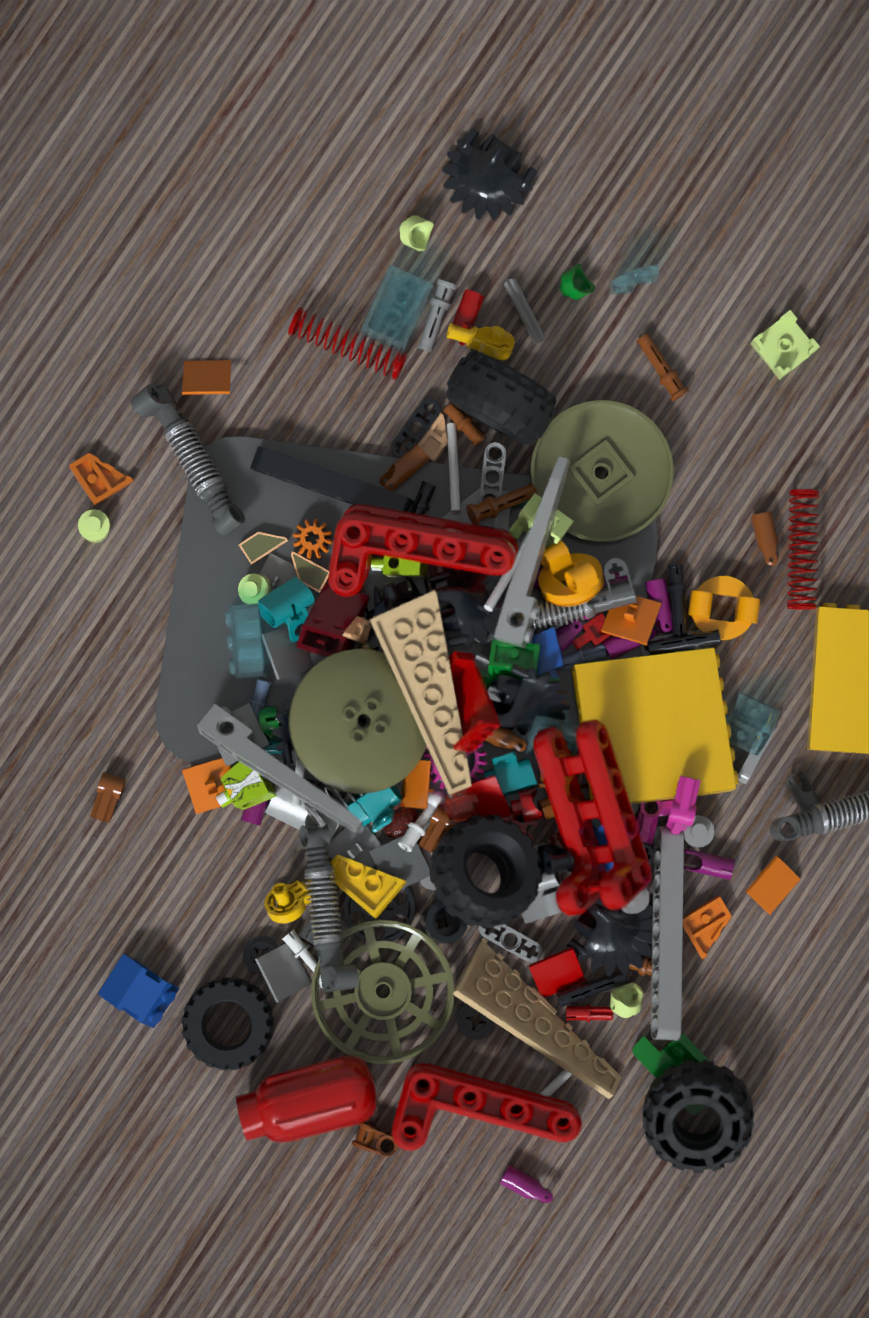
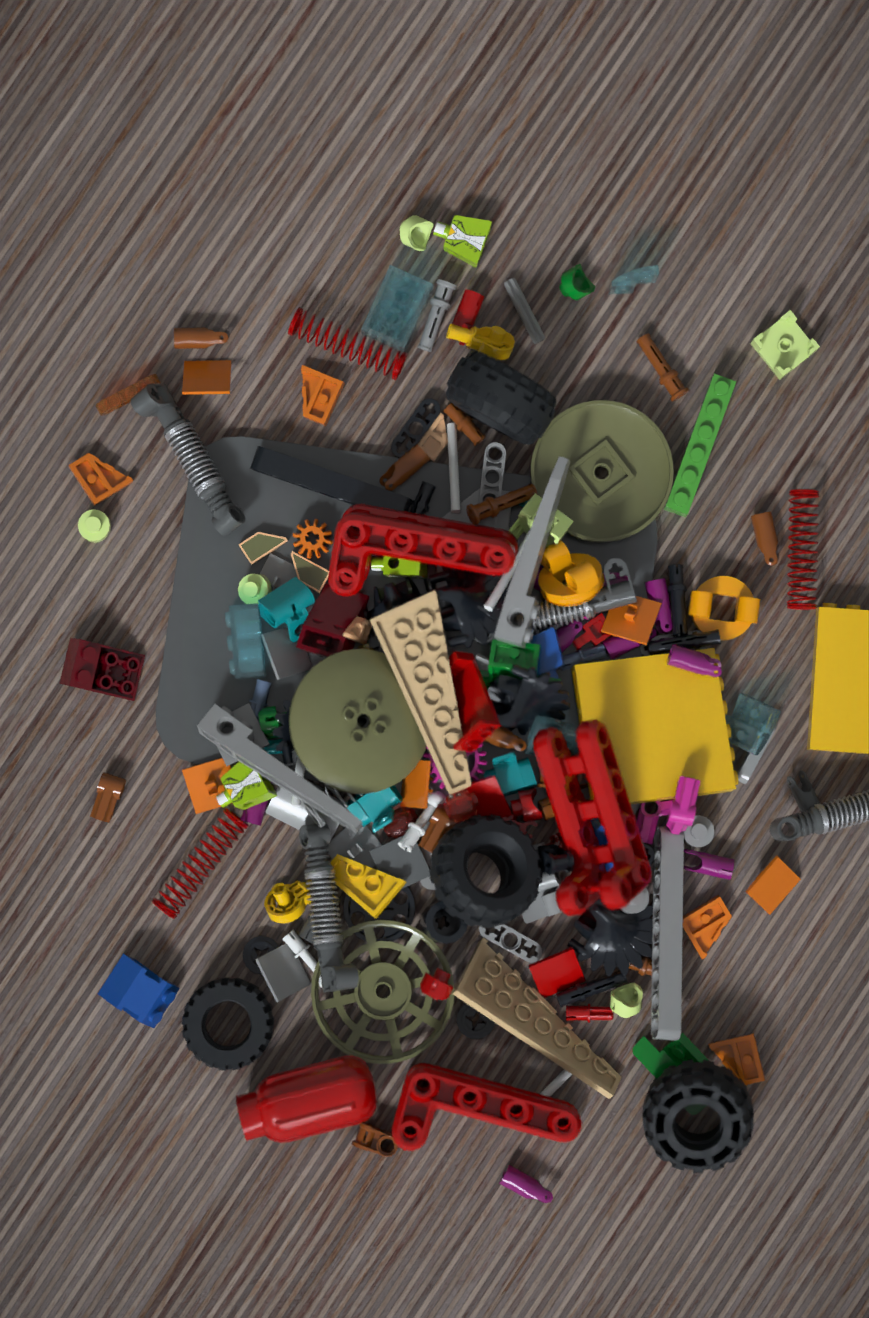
(102, 669): none -> dark red slope
(124, 396): none -> clear orange beam
(172, 913): none -> red piece
(197, 338): none -> dark orange piece
(319, 395): none -> orange wing
(436, 985): none -> red piece
(464, 237): none -> lime torso
(487, 176): black piece -> none
(693, 661): none -> magenta piece
(699, 445): none -> bright green brick
(741, 1057): none -> orange wing

